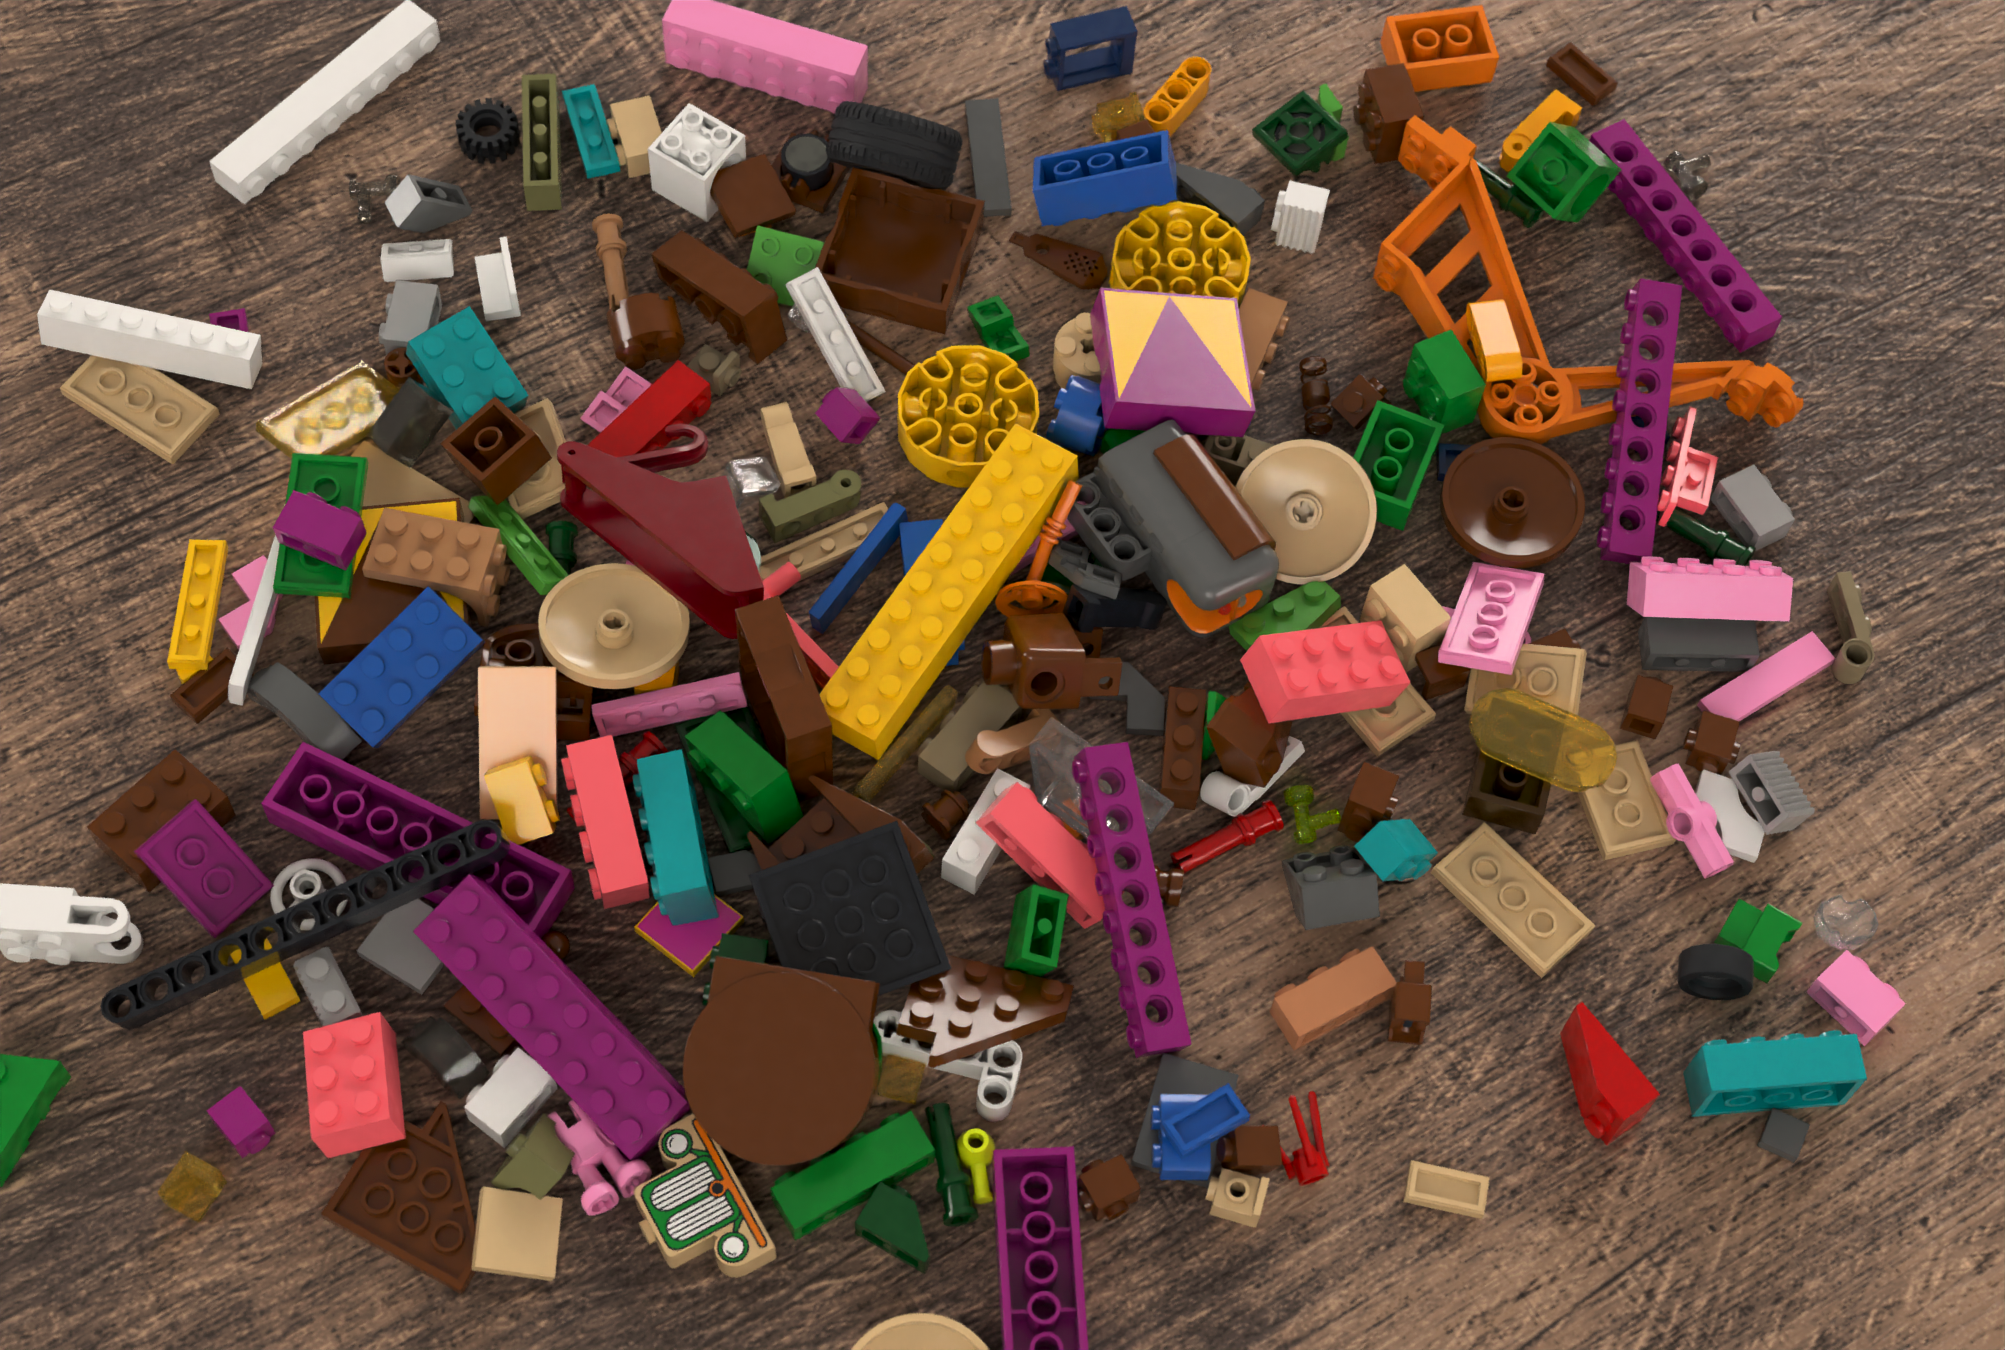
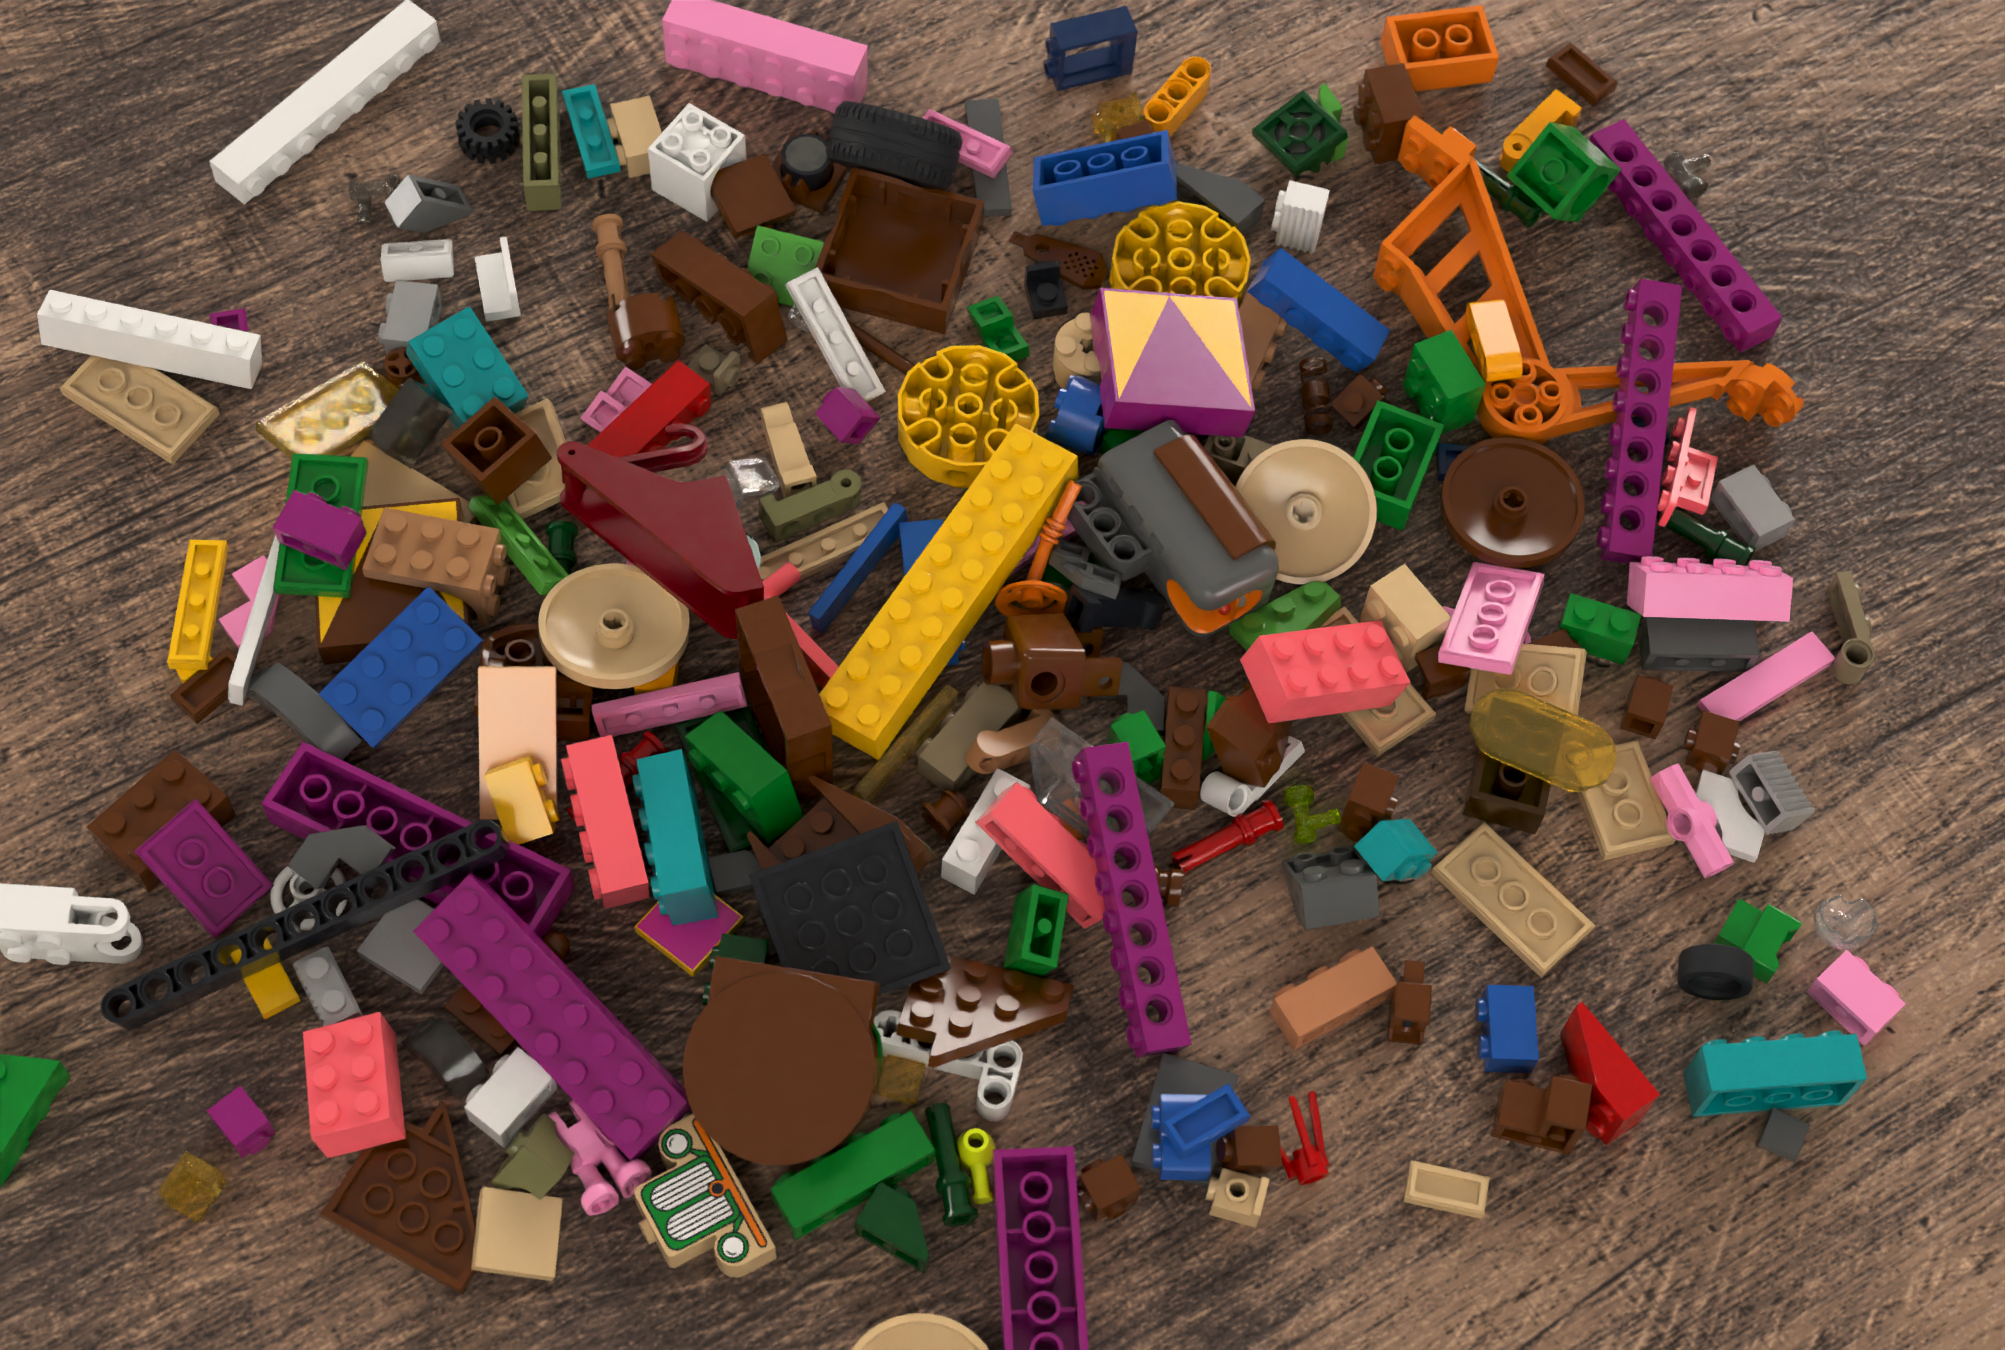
(325, 850): none -> dark grey tile
(977, 149): none -> bright pink tile
(1045, 289): none -> black bracket
(1144, 743): none -> green brick
(1318, 310): none -> blue brick
(1507, 1029): none -> blue brick
(1543, 1117): none -> reddish brown brick
(1600, 627): none -> green brick

